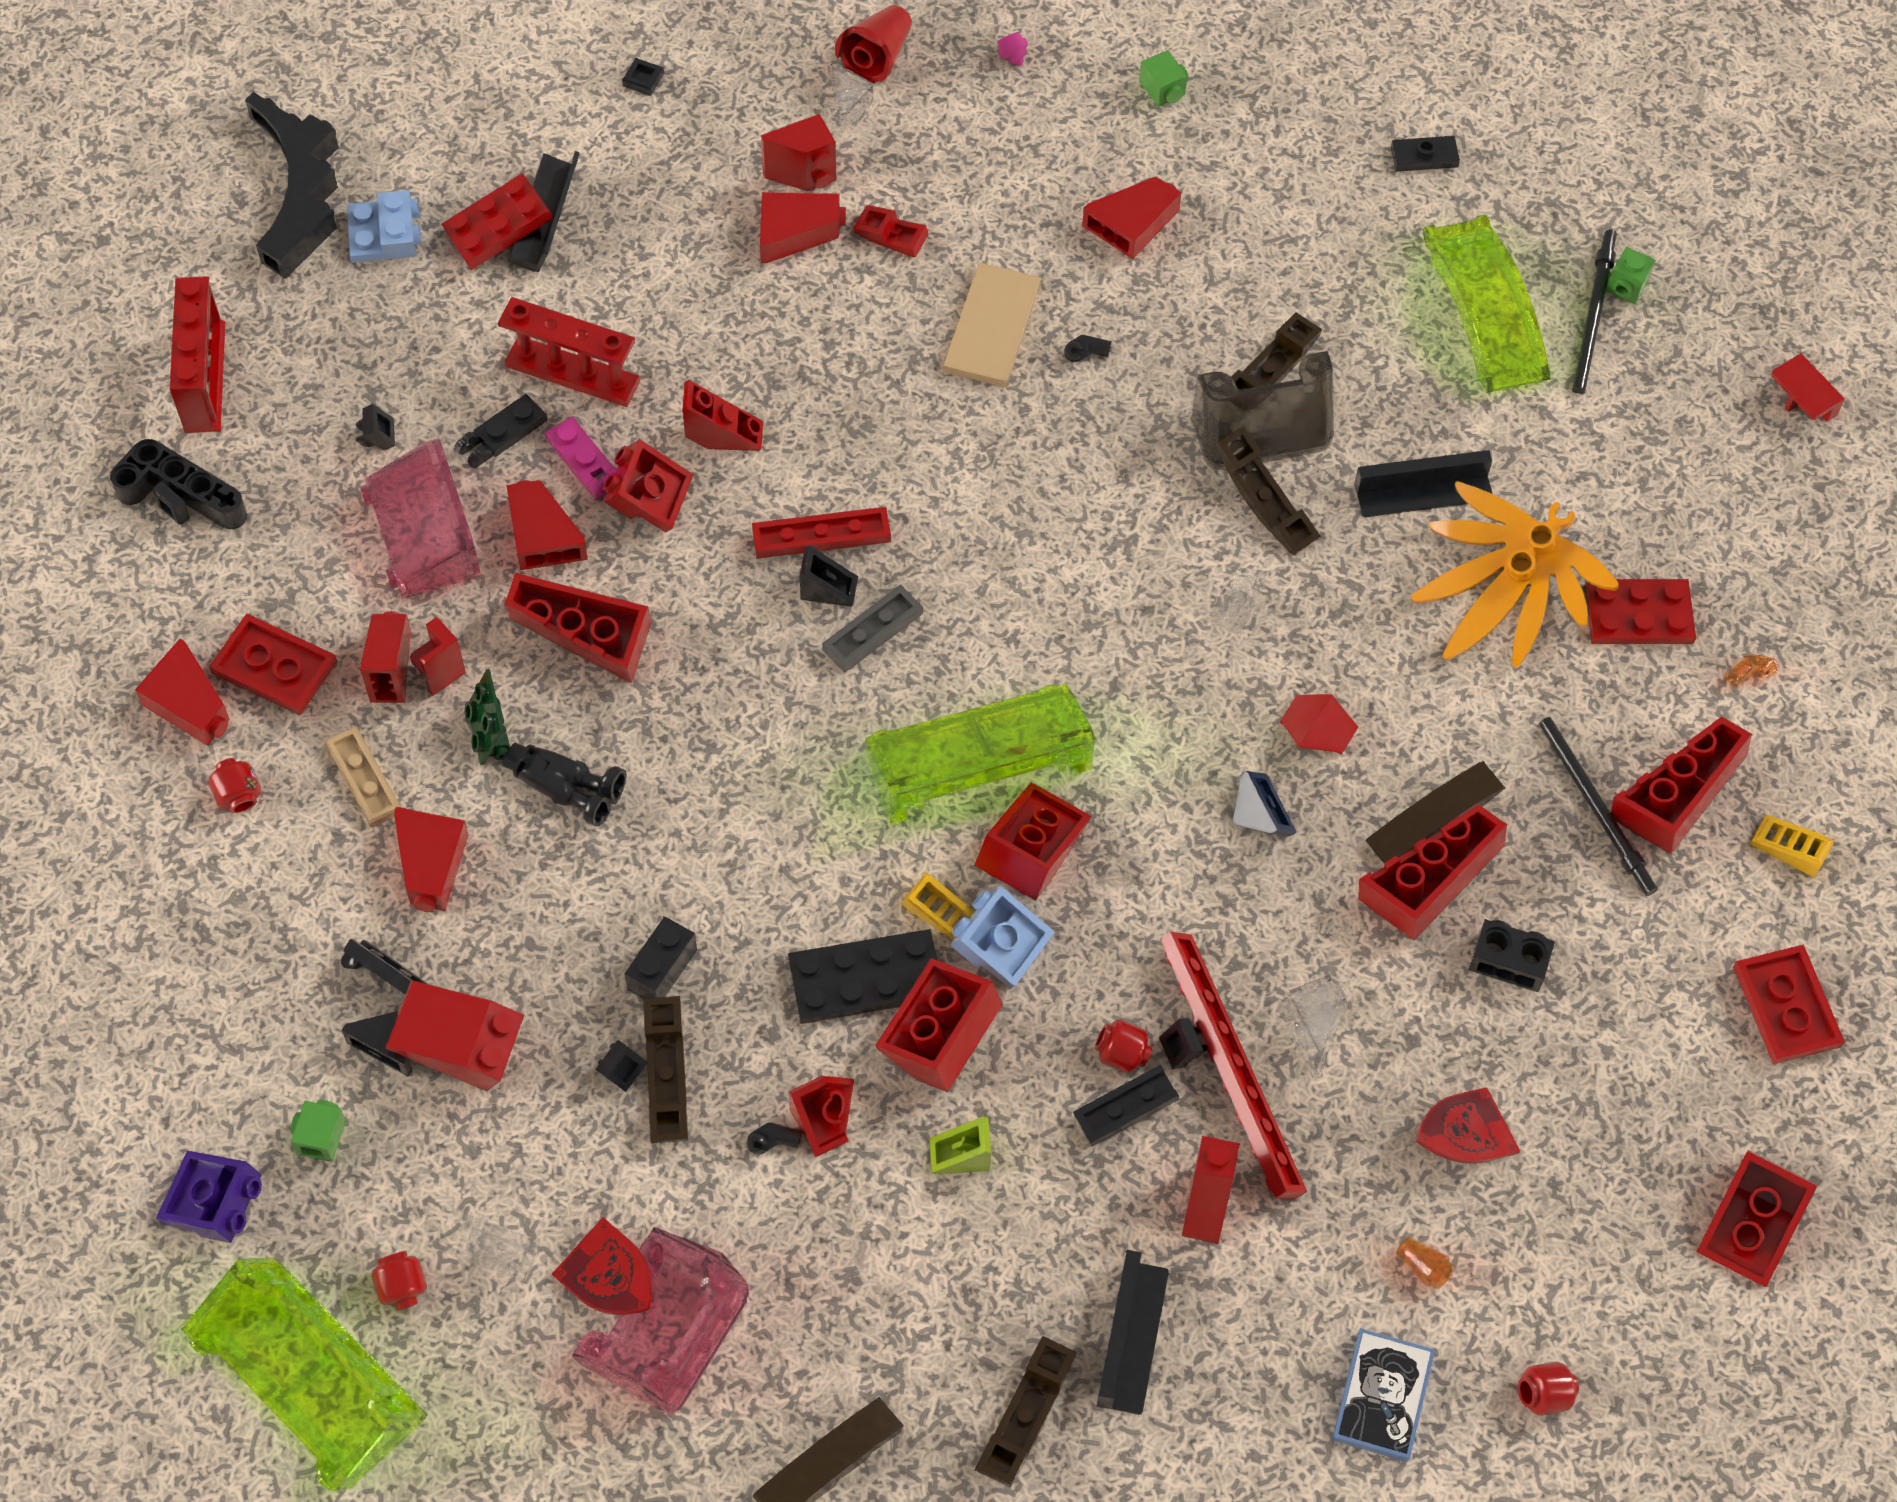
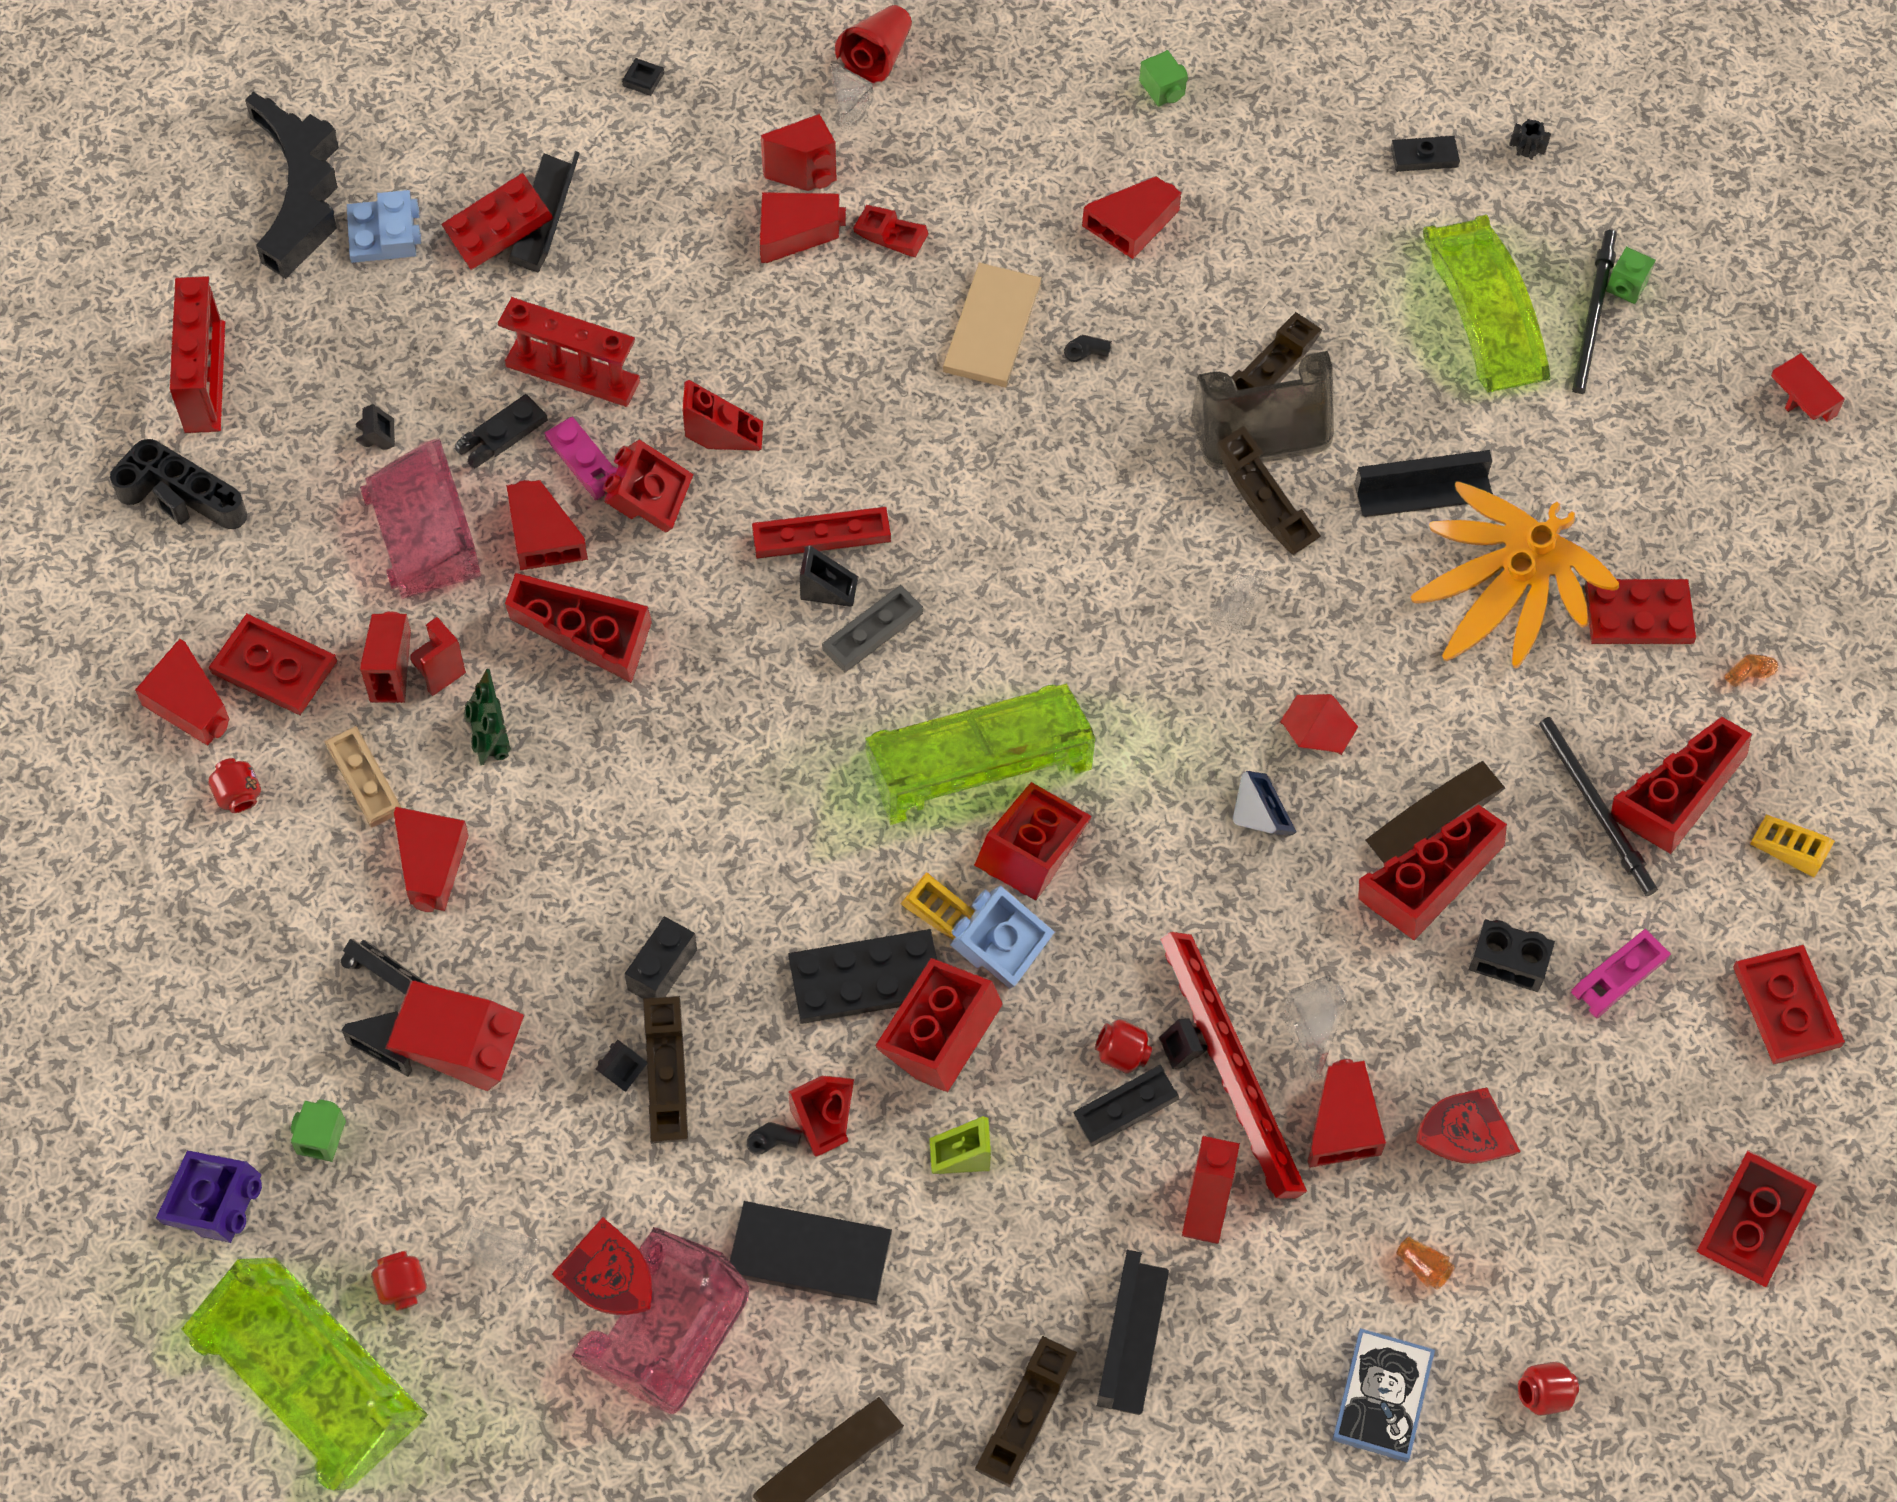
(559, 775): black piece -> none
(810, 1252): none -> black tile
(1013, 48): dark pink plate -> none
(1346, 1117): none -> red slope
(1530, 138): none -> black gear
(1621, 972): none -> dark pink plate

